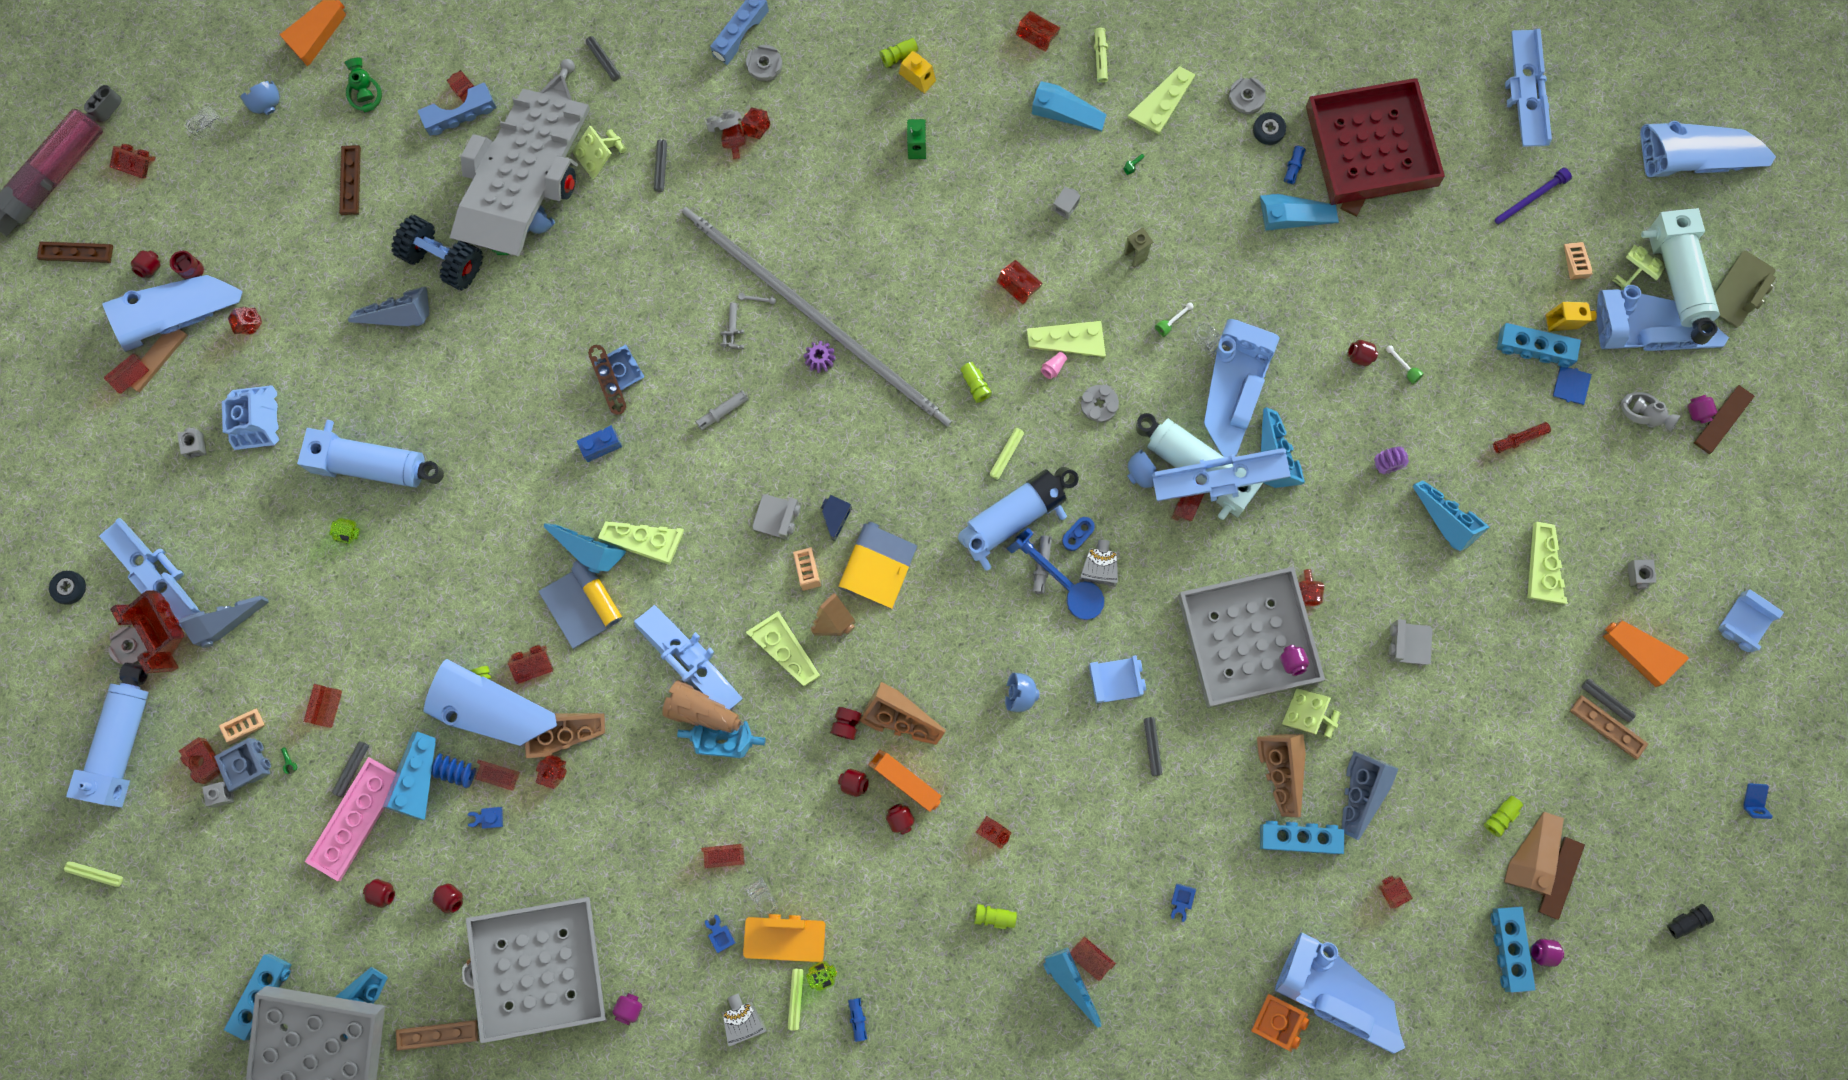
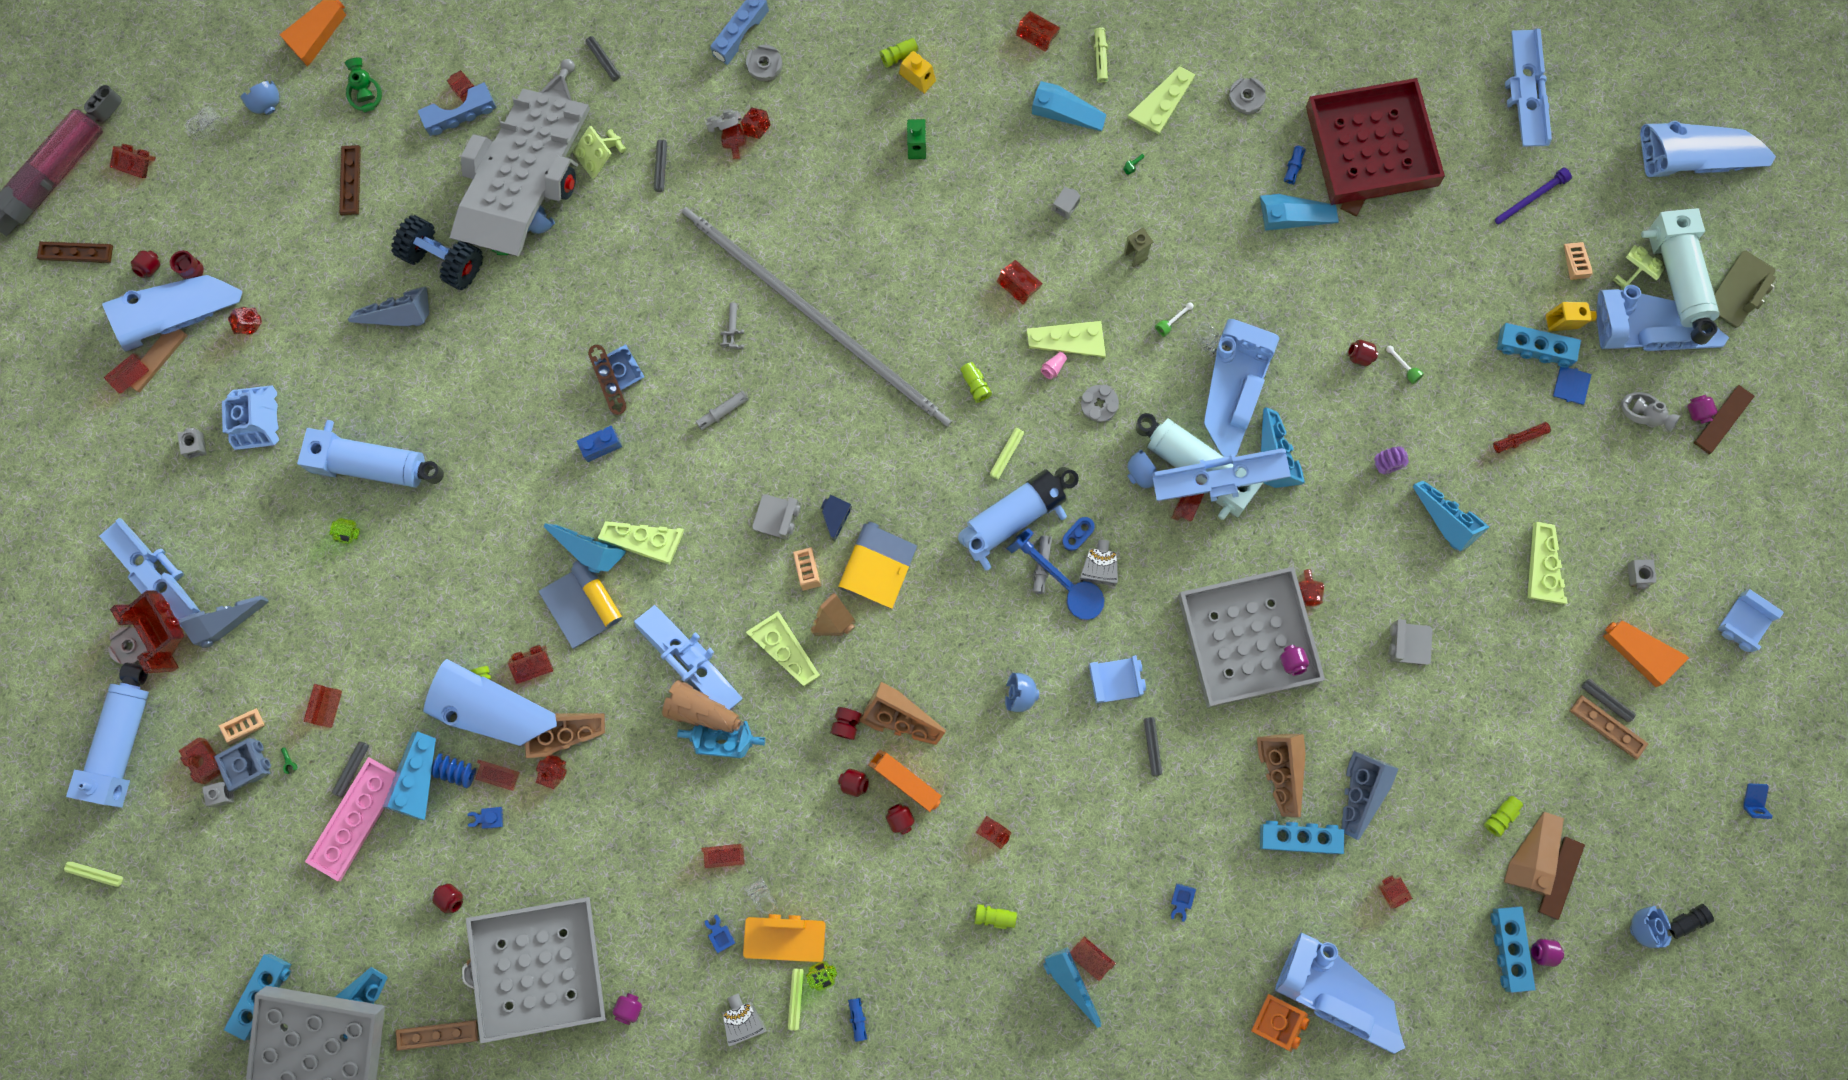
(73, 594): black bush -> none
(379, 893): dark red head -> none
(742, 296): light grey hinge -> none
(814, 362): medium lavender gear -> none
(1278, 128): black bush -> none
(1308, 712): yellowish green plate -> none
(1650, 927): none -> medium blue cylinder

